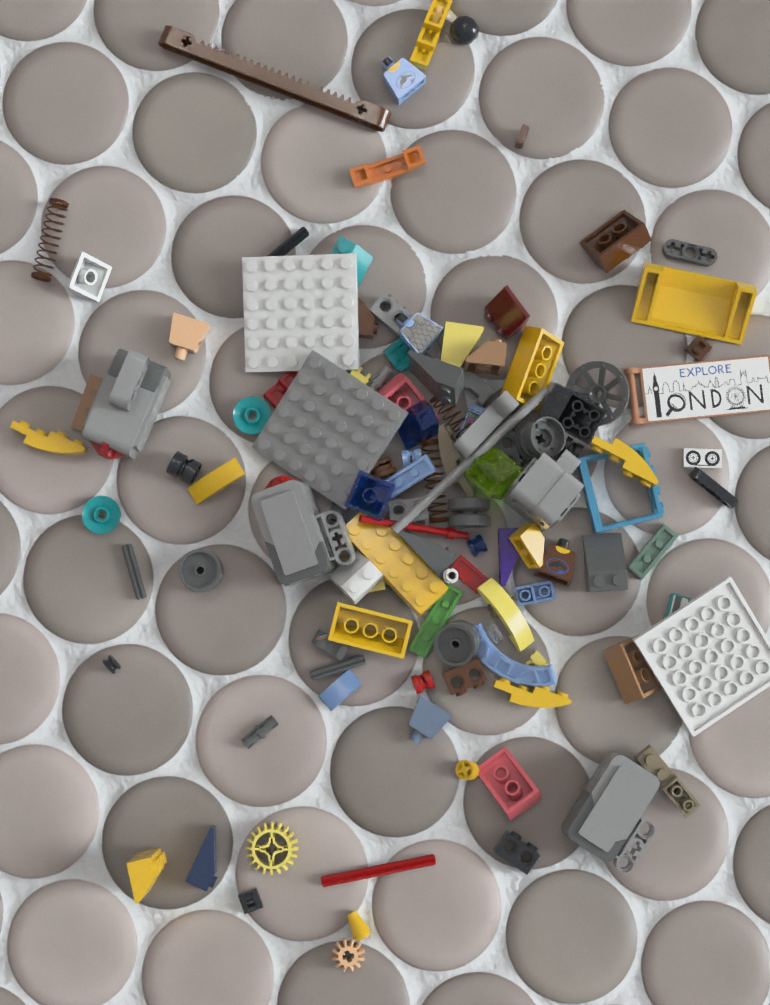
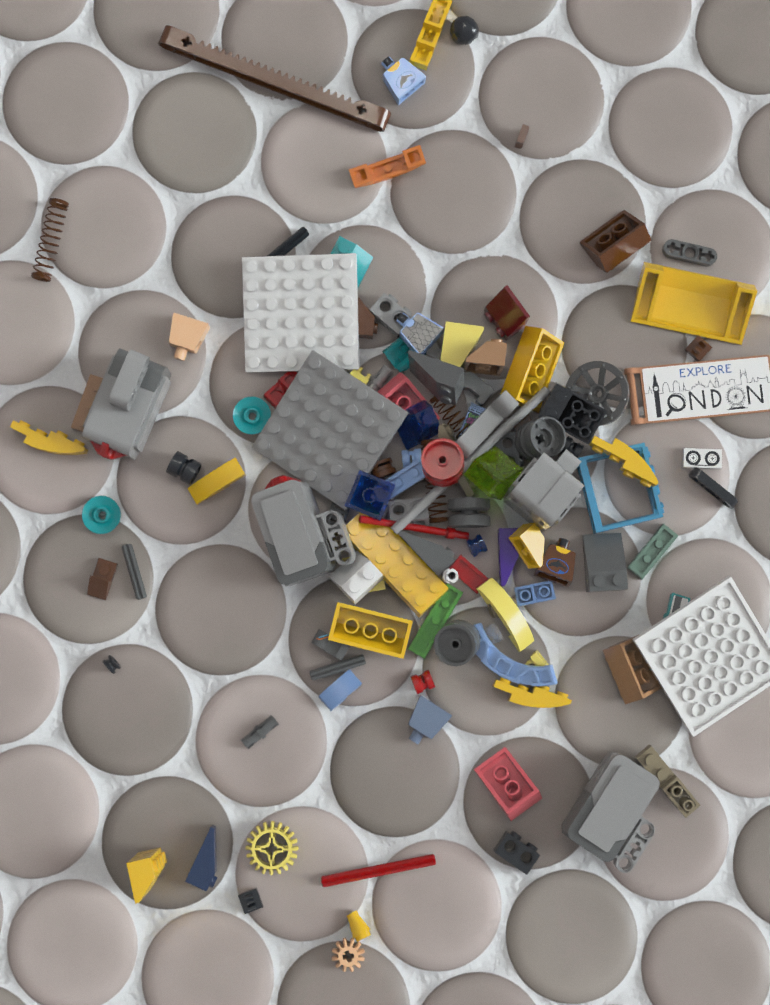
(89, 277): white slope -> none
(102, 579): none -> reddish brown slope
(209, 578): dark grey wheel -> none
(433, 464): none -> wheel
(463, 672): reddish brown brick -> none
(463, 767): yellow wheel -> none

